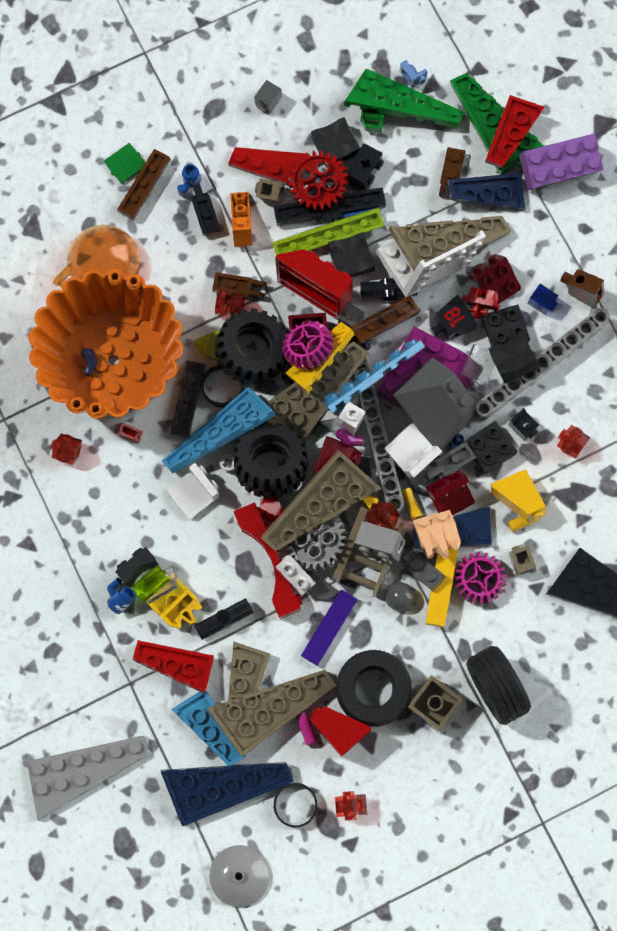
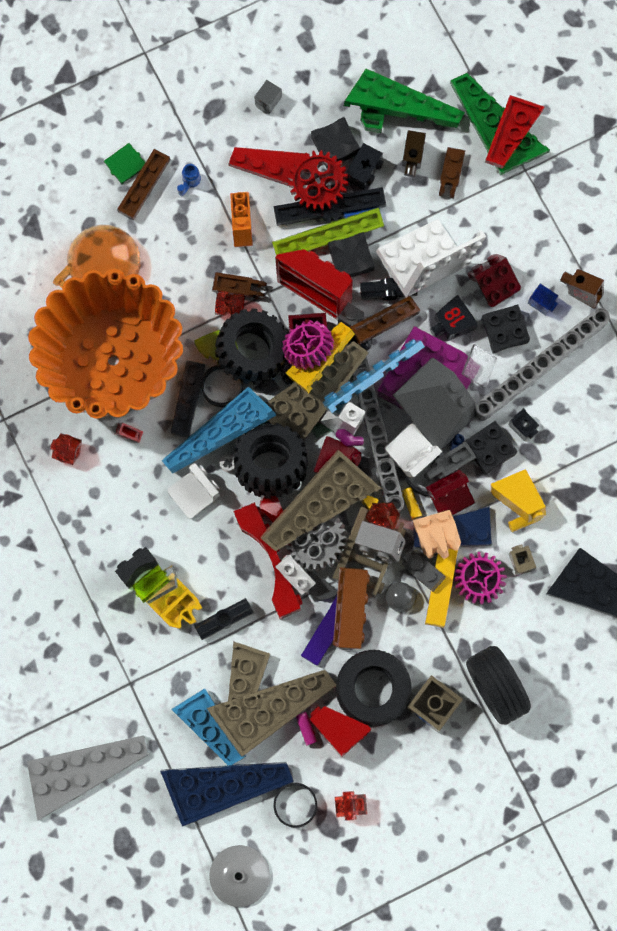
(91, 359): dark blue arm -> none
(121, 599): blue piece -> none
(178, 664): red wing -> none
(205, 211): black hinge -> none
(262, 187): dark tan brick -> none
(350, 607): none -> dark orange brick
(410, 74): medium blue bracket -> none
(413, 147): none -> dark brown torso
(439, 237): dark tan wing -> none
(480, 304): red hips -> none
(493, 190): dark blue wing -> none
(514, 358): black brick -> none
(561, 161): medium lavender brick -> none
(572, 441): clear red brick -> none

